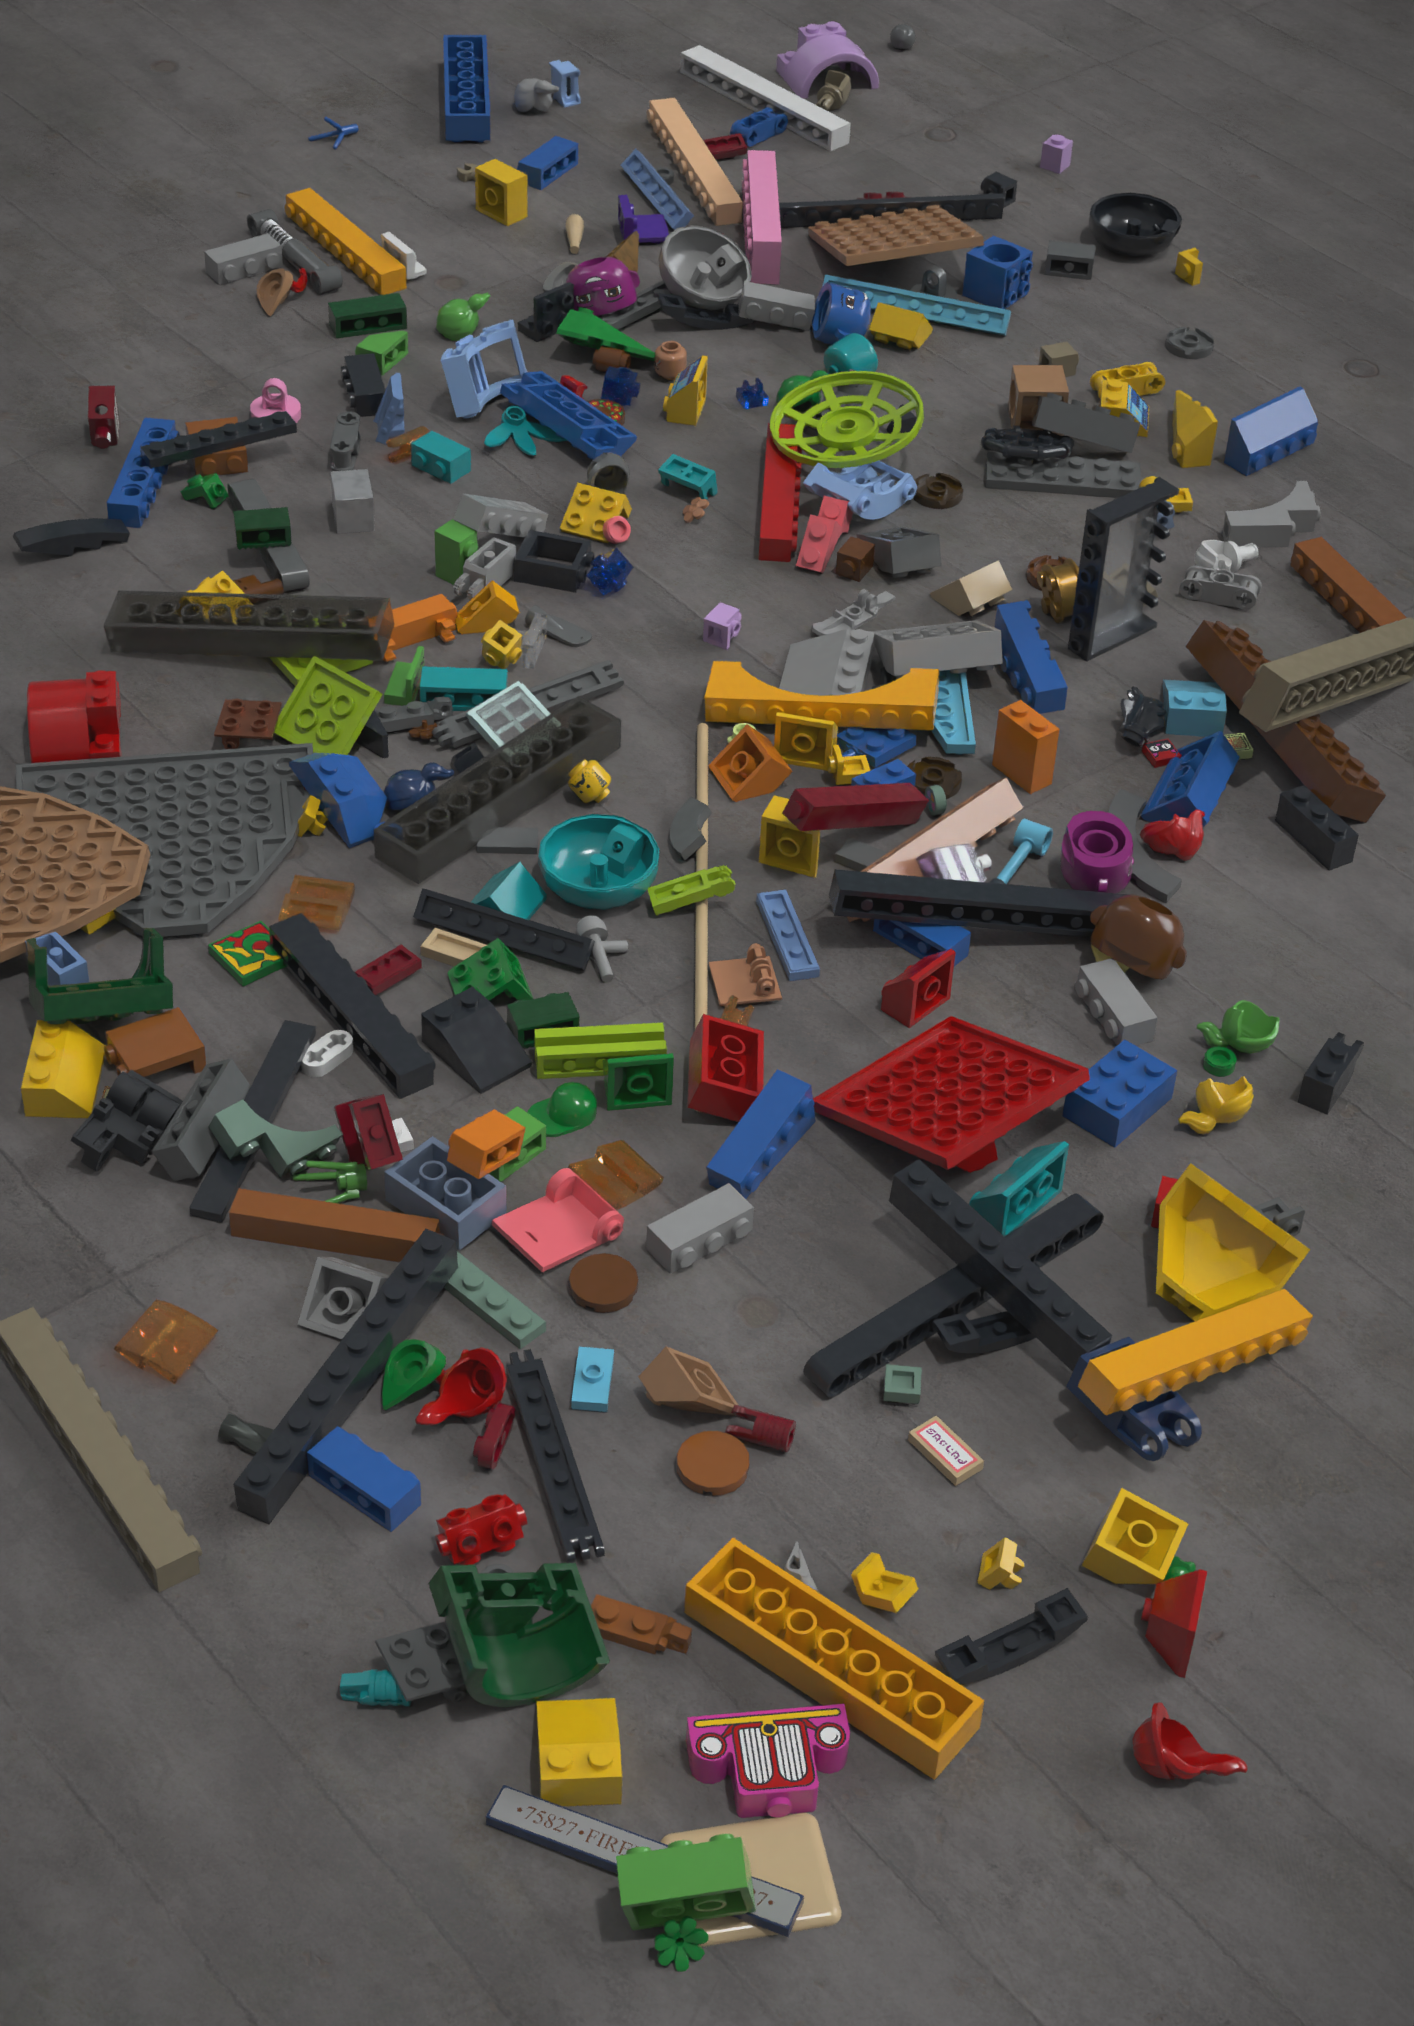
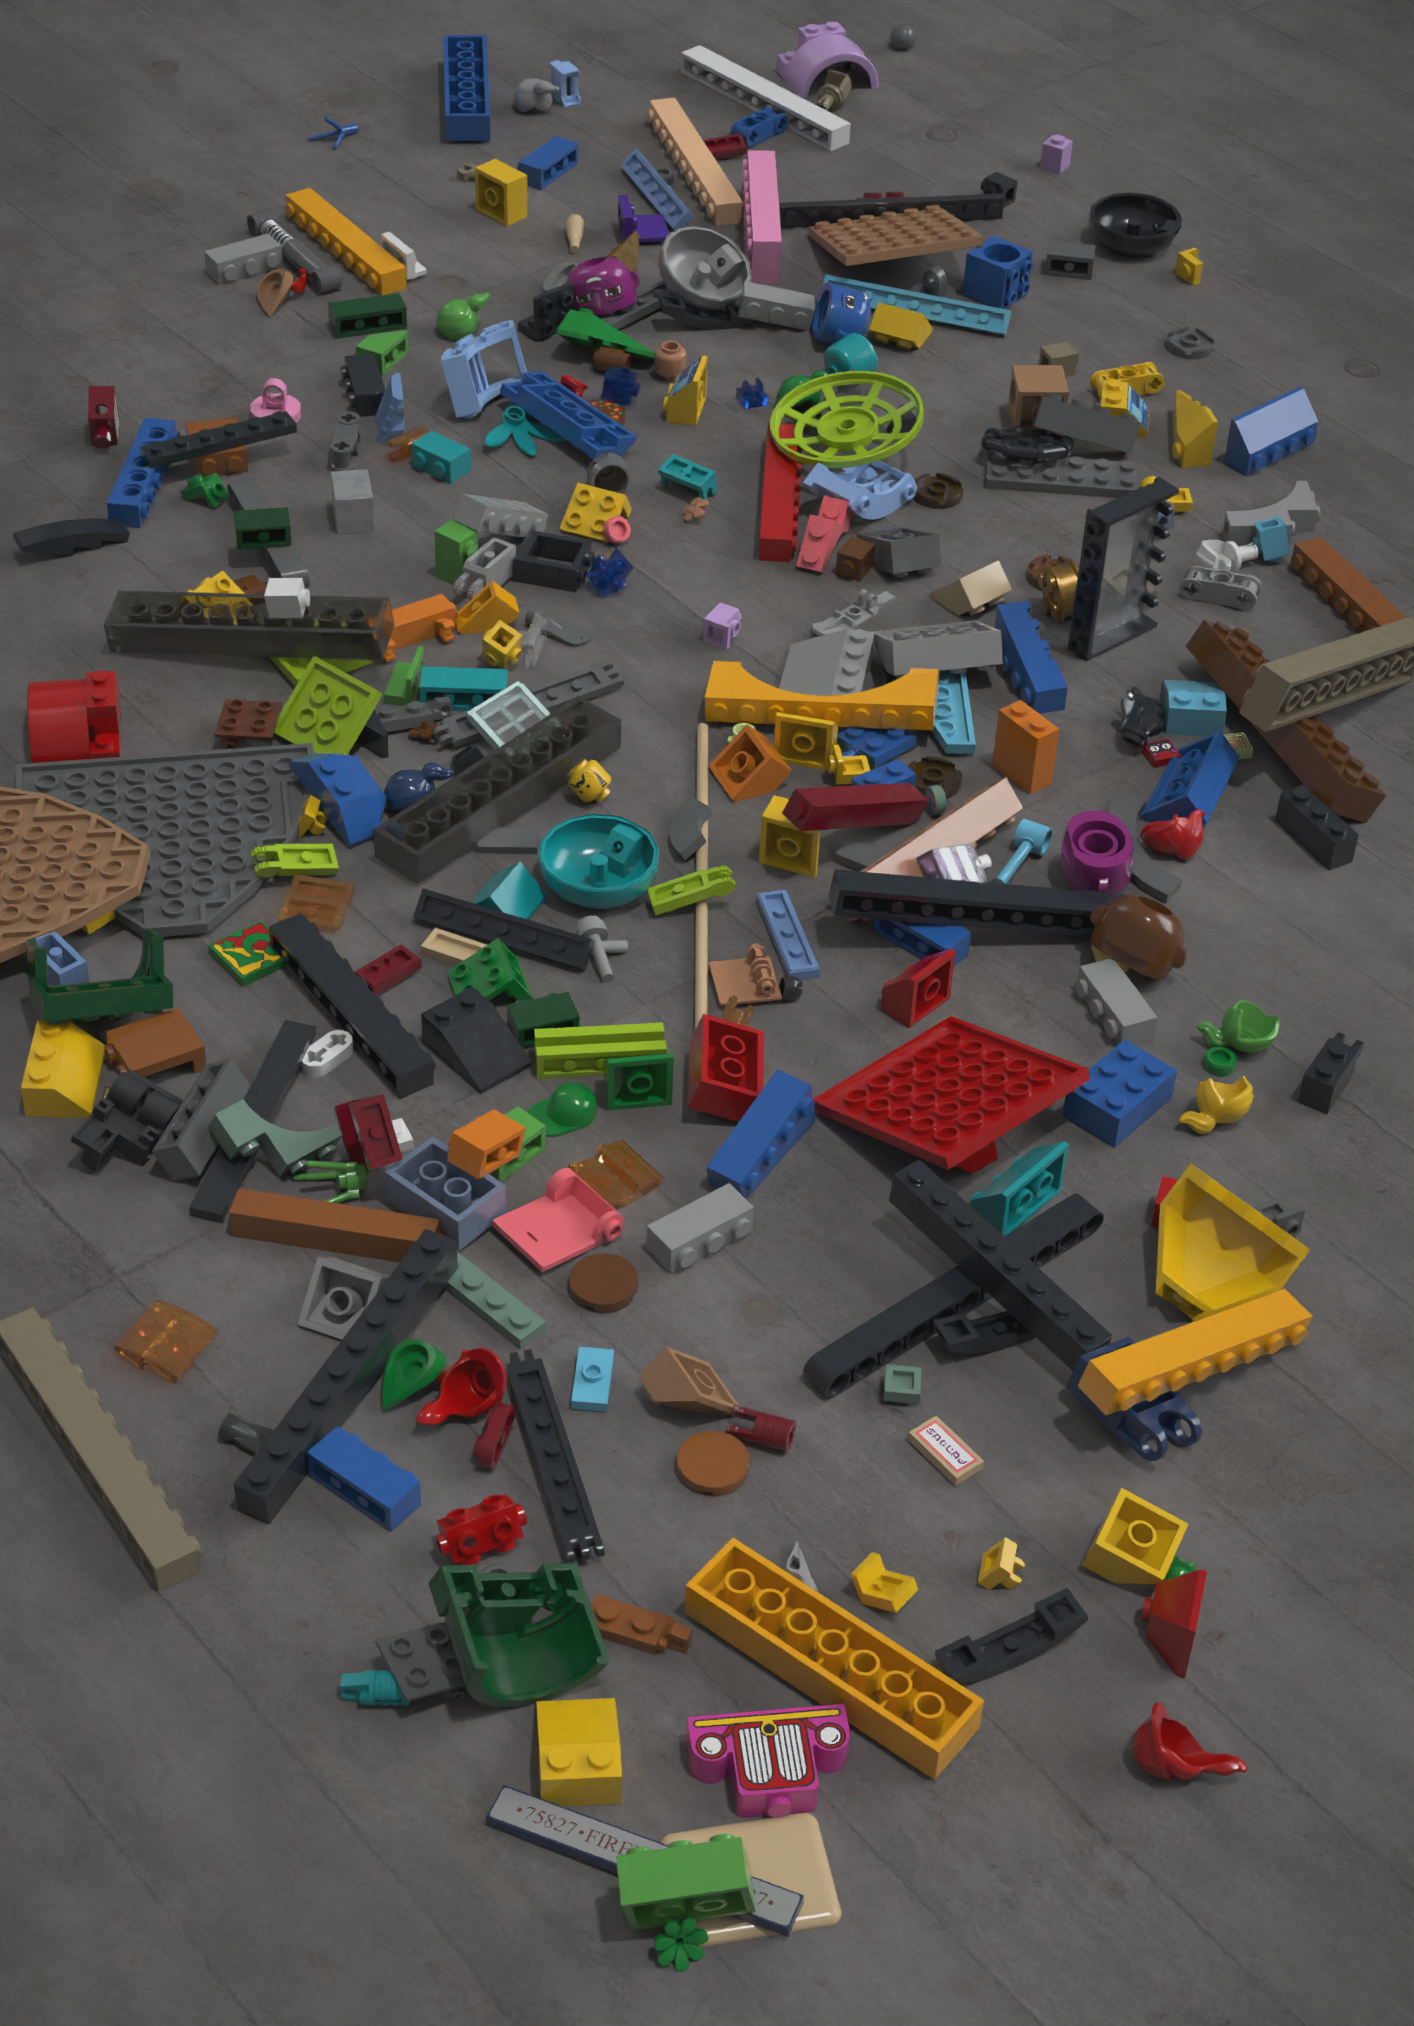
(286, 597): none -> white brick
(295, 860): none -> lime hinge
(789, 987): none -> black hinge
(1271, 539): none -> medium azure brick

